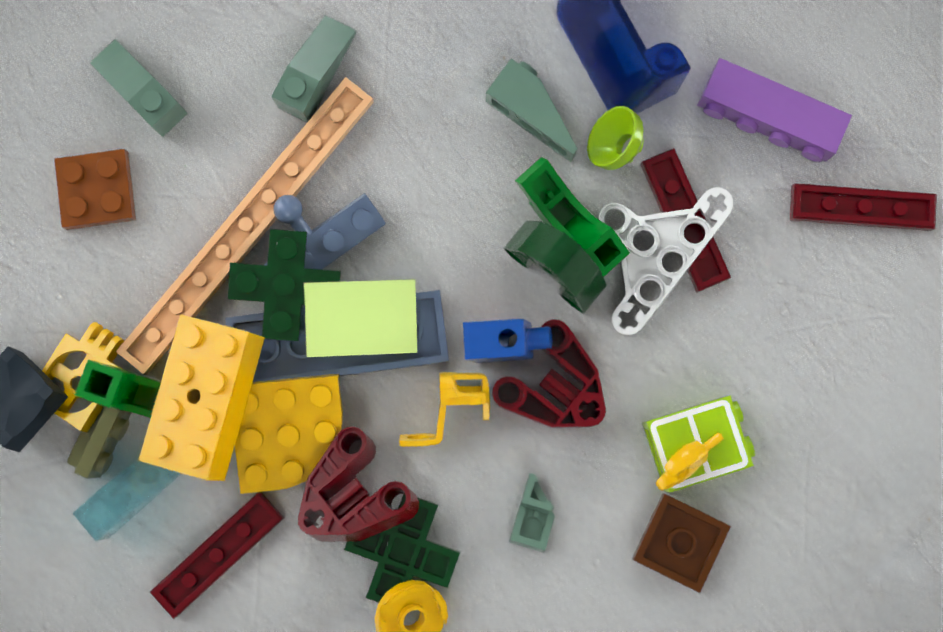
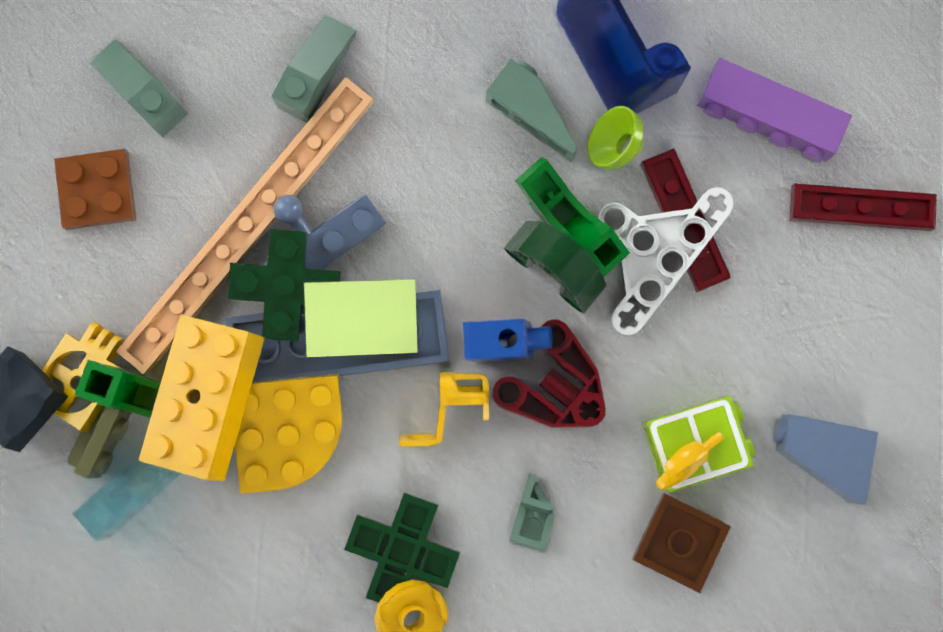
(217, 555): dark red tile -> none
(335, 491): dark red connector -> none
(830, 453): none -> sand blue slope

